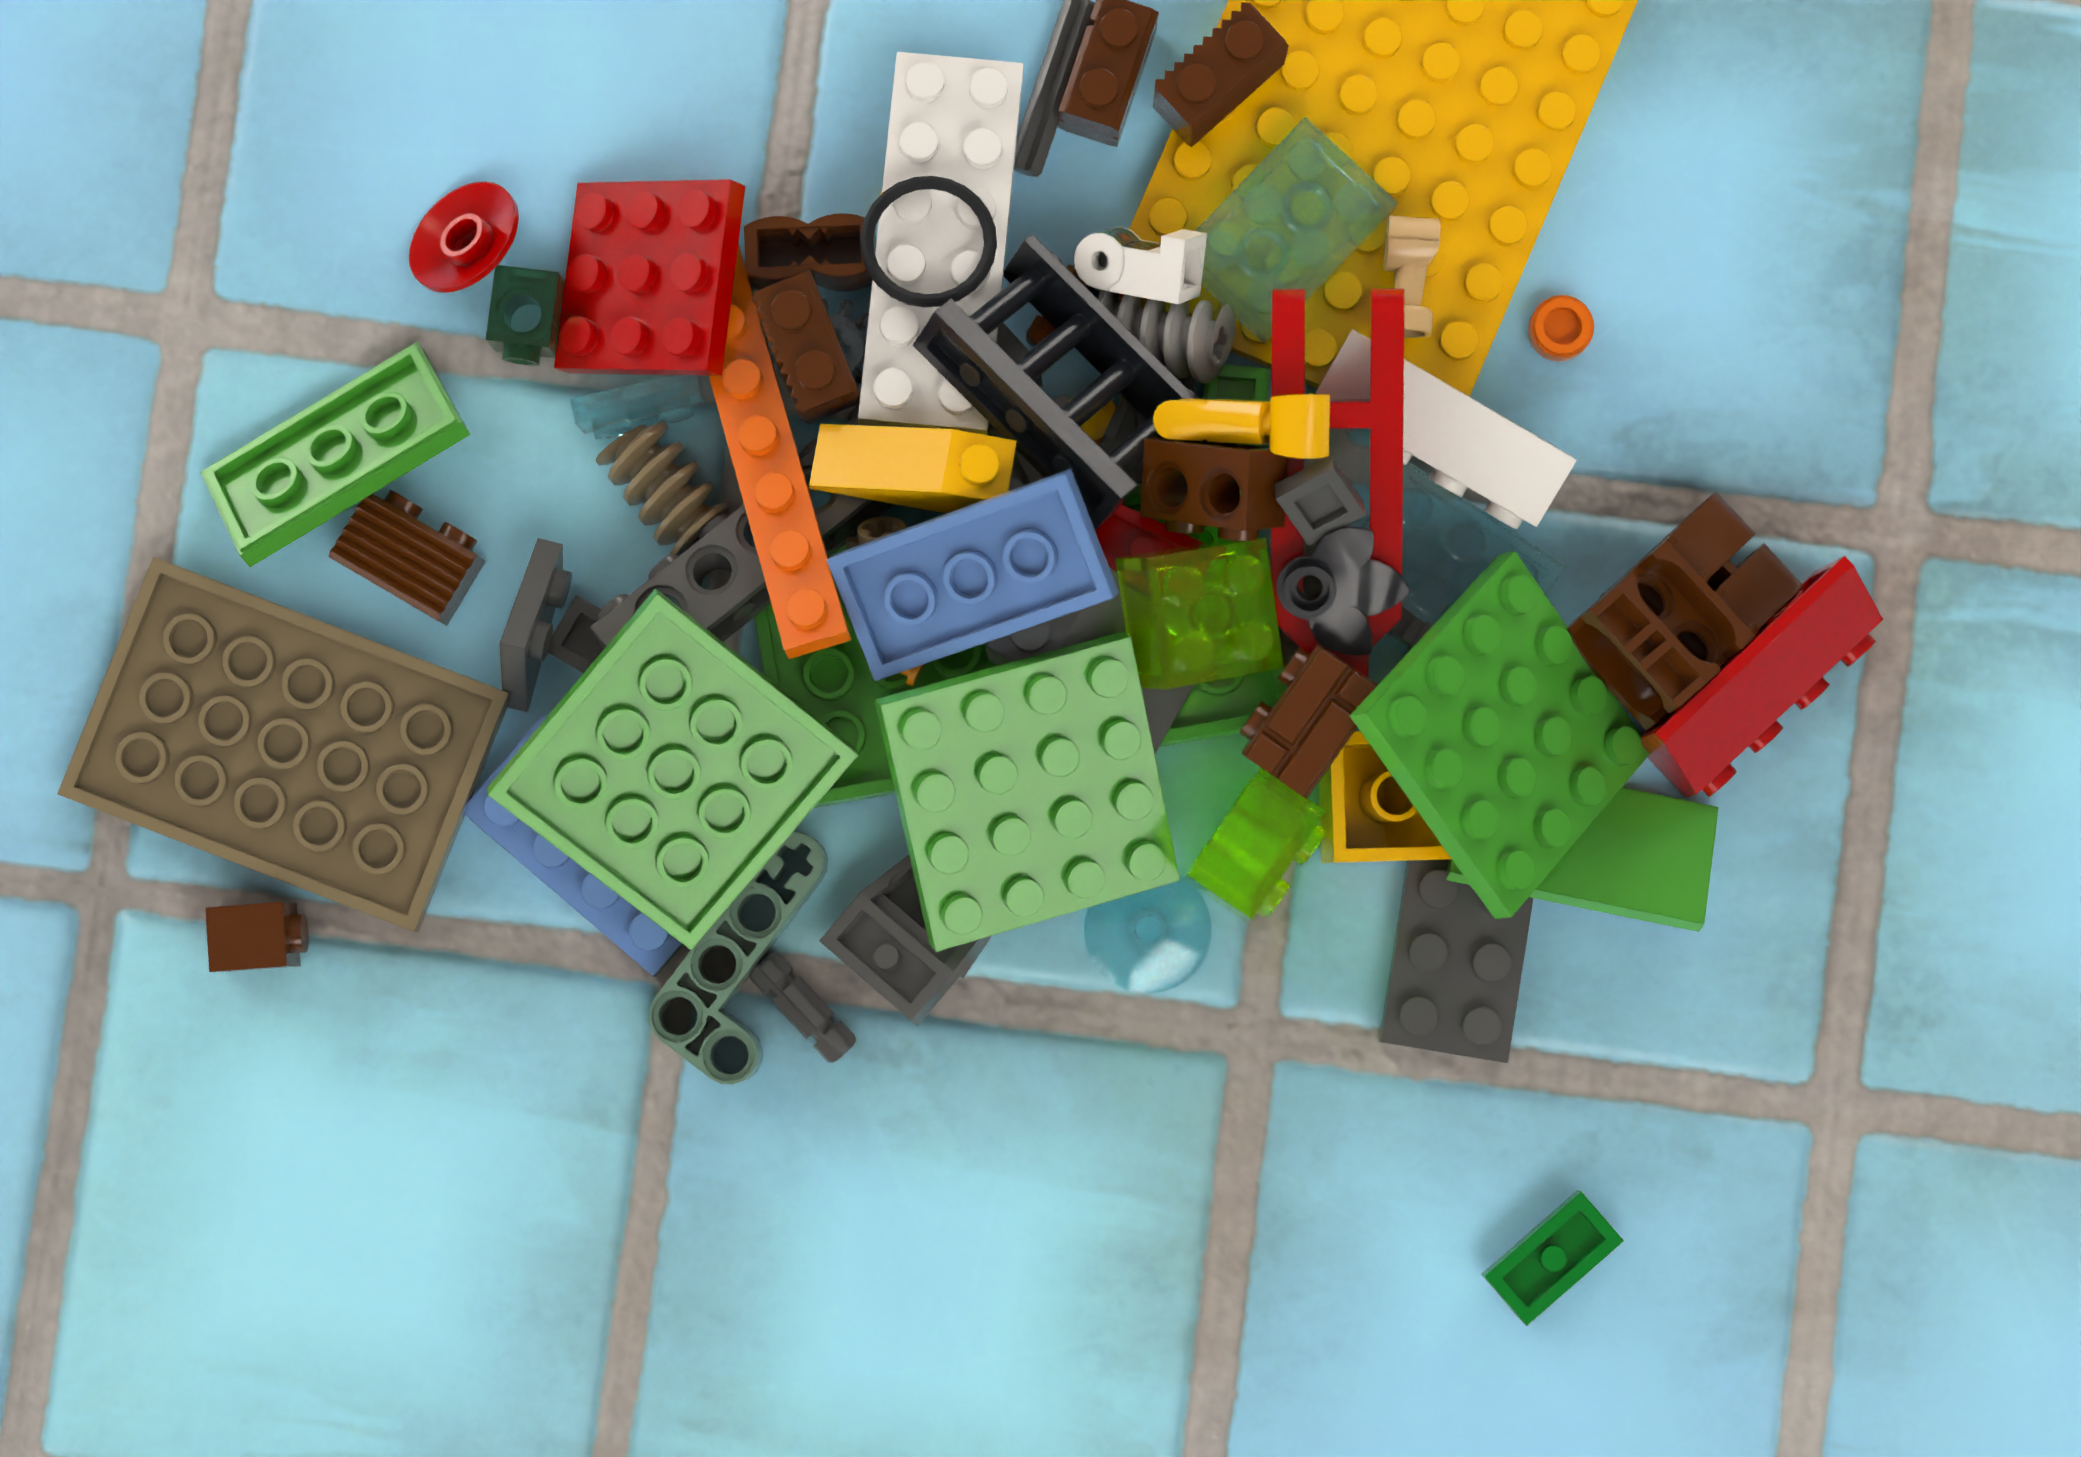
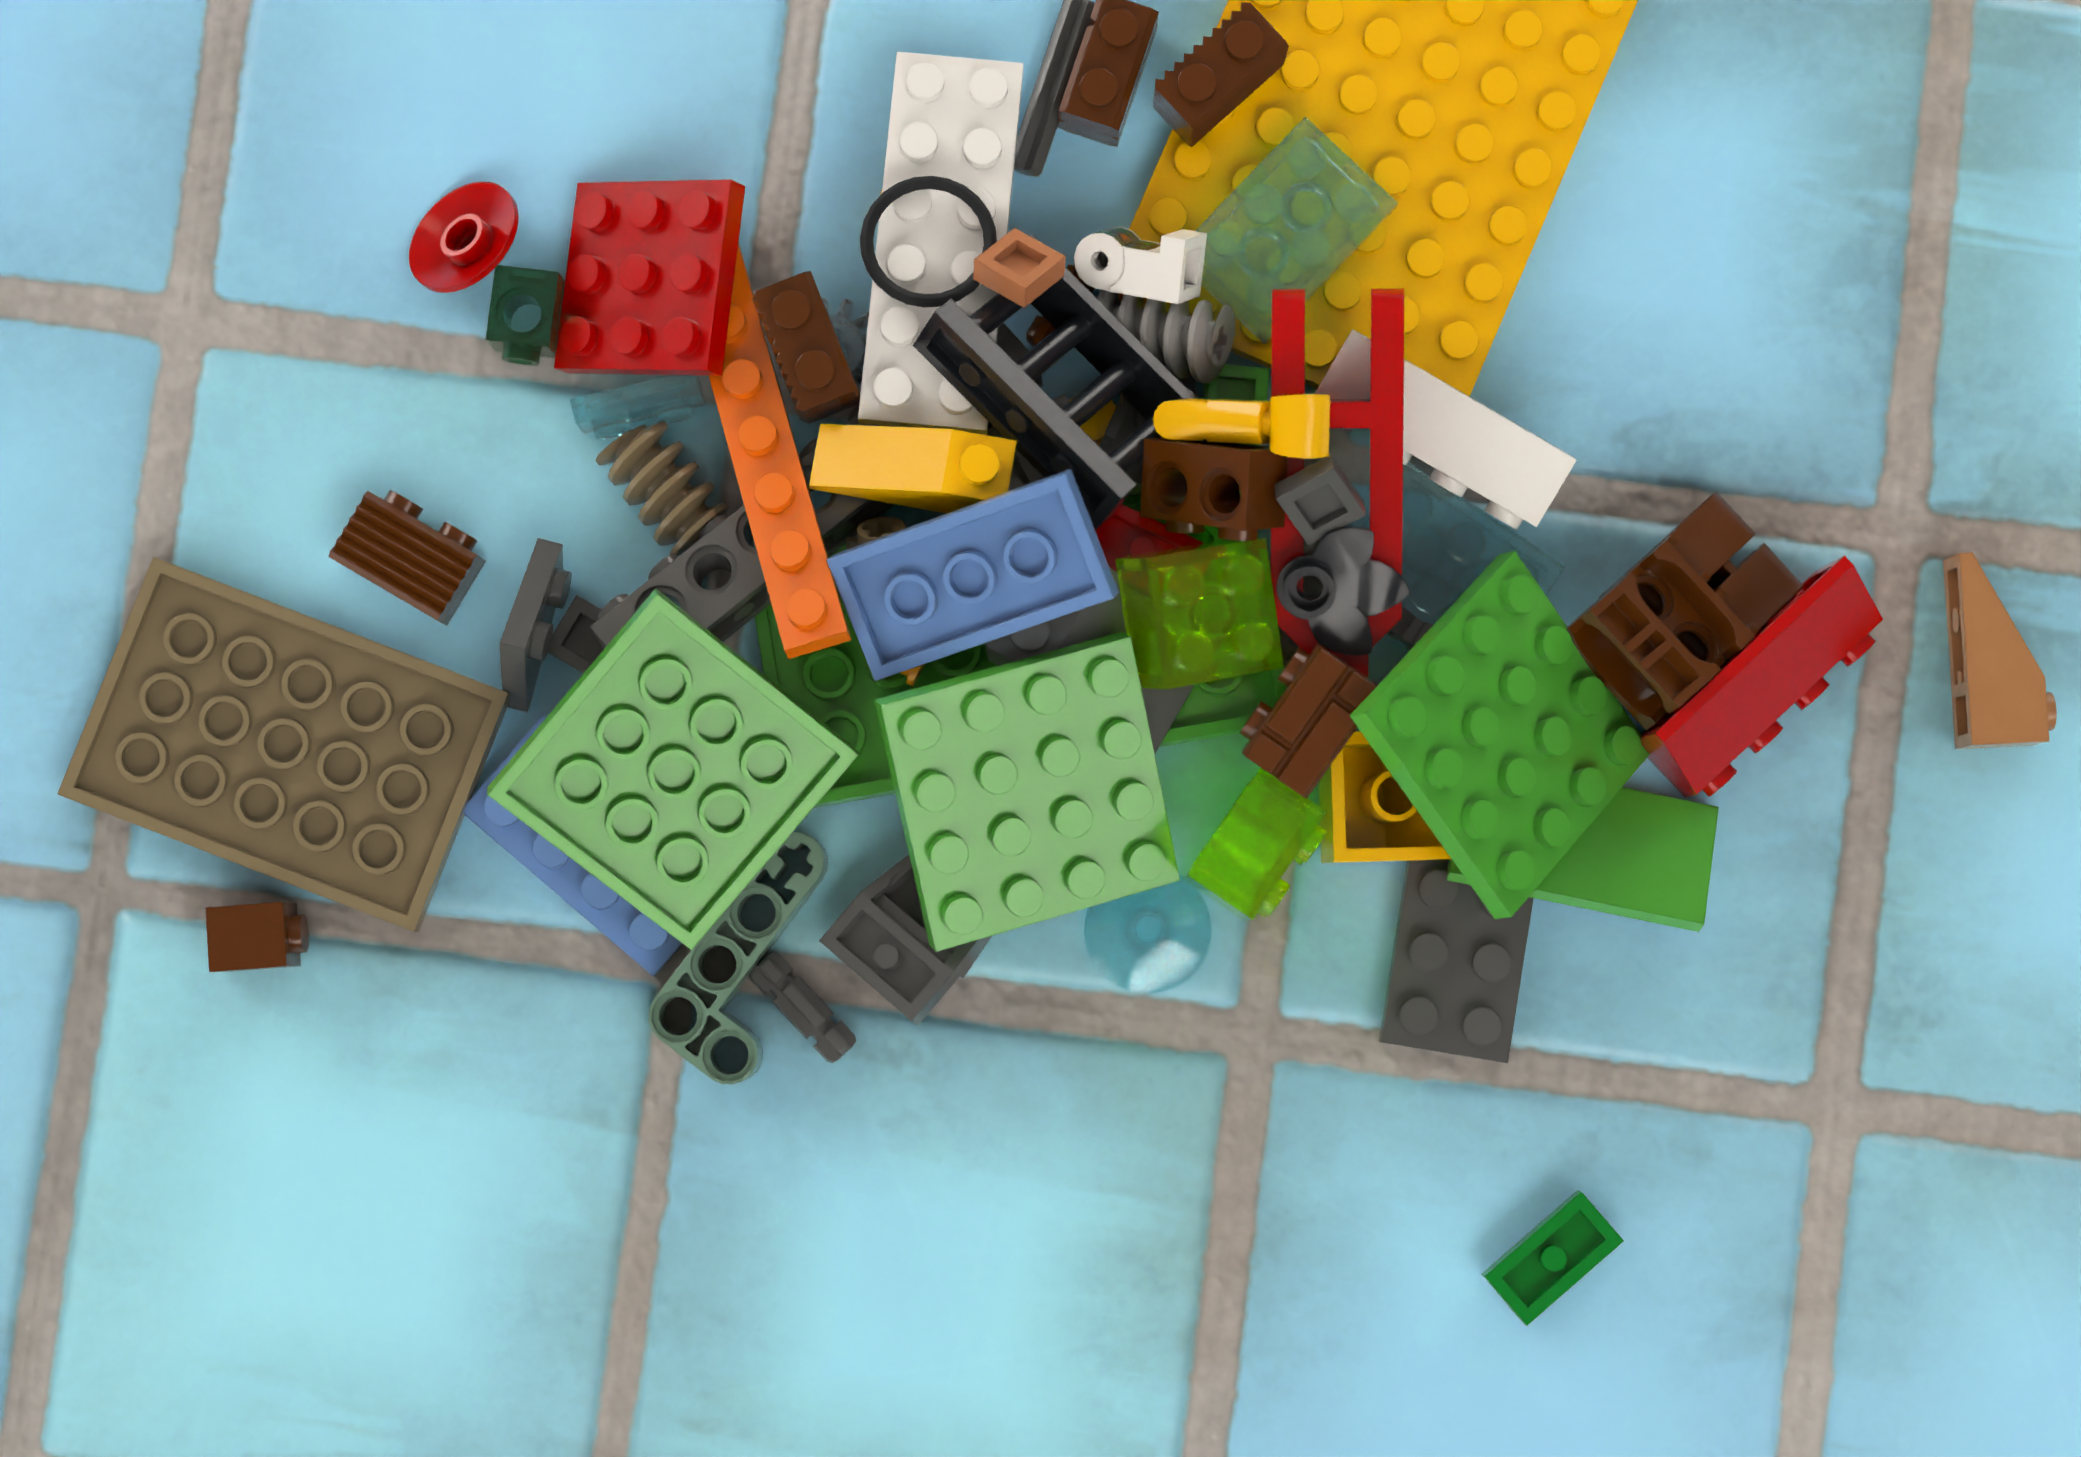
(334, 454): bright green tile -> none
(787, 246): reddish brown brick -> none
(1019, 267): none -> nougat plate
(1408, 252): tan leg -> none
(1560, 328): orange tile -> none
(1993, 675): none -> medium nougat slope

